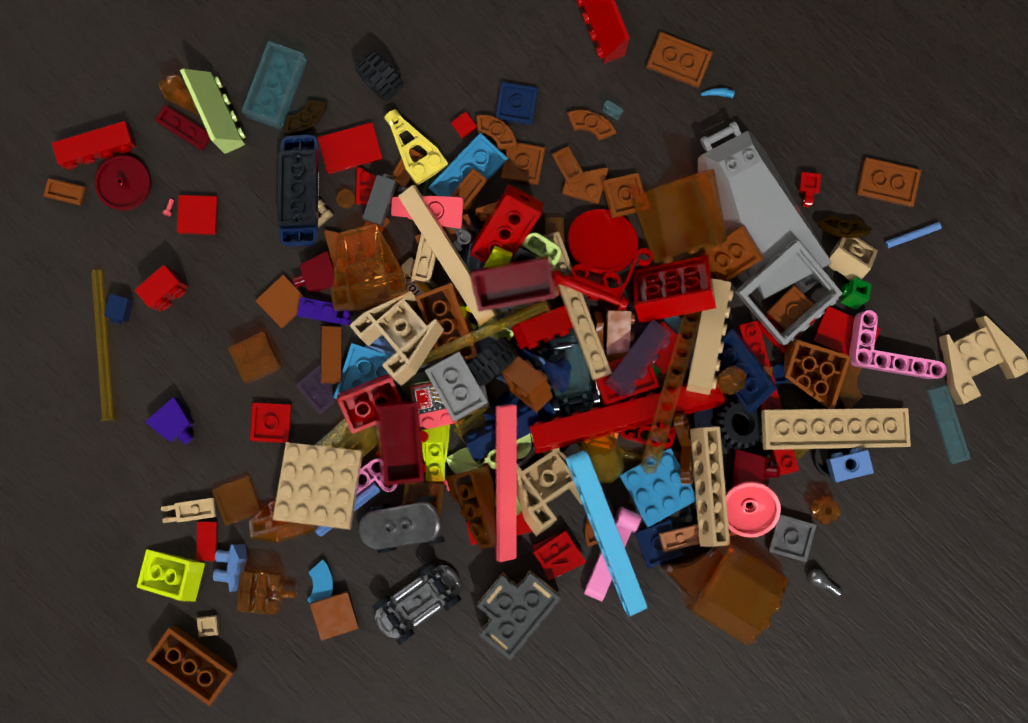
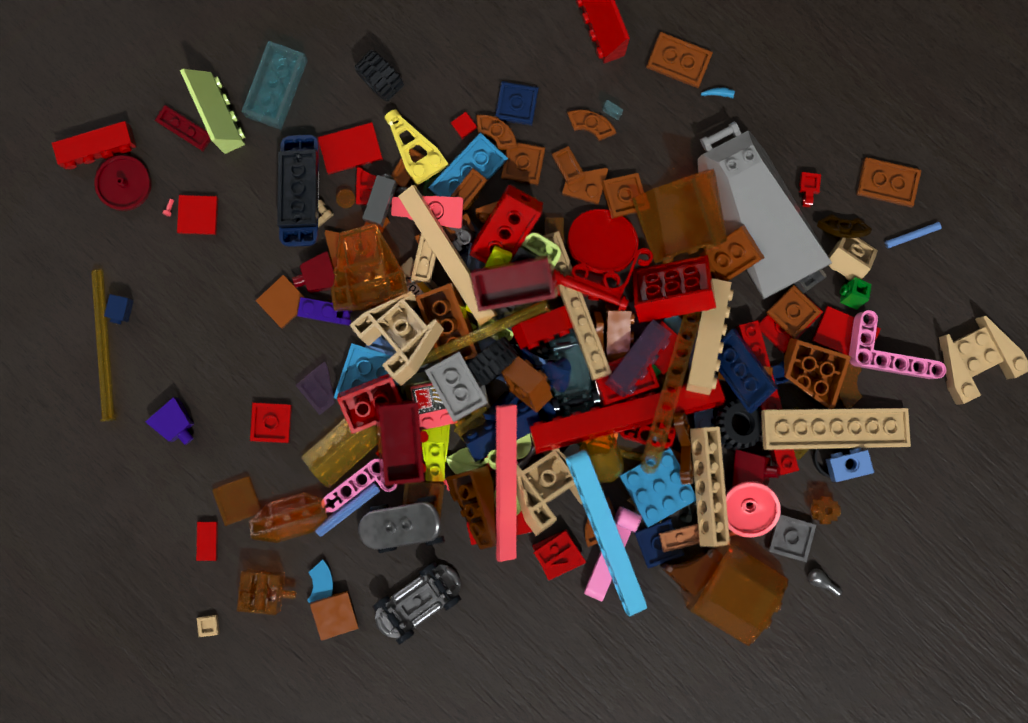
(65, 192): dark orange tile -> none
(162, 289): red brick -> none
(170, 575): neon yellow slope -> none
(178, 93): clear orange slope -> none
(191, 510): tan hinge -> none
(191, 665): dark orange brick -> none
(236, 562): medium blue connector -> none
(255, 357): clear orange brick -> none
(306, 118): dark brown tile -> none
(318, 485): tan plate -> none
(331, 355): dark orange tile -> none
(515, 611): dark grey piece -> none
(731, 380): clear orange head -> none
(768, 269): light grey window -> none
(948, 425): clear light blue tile -> none

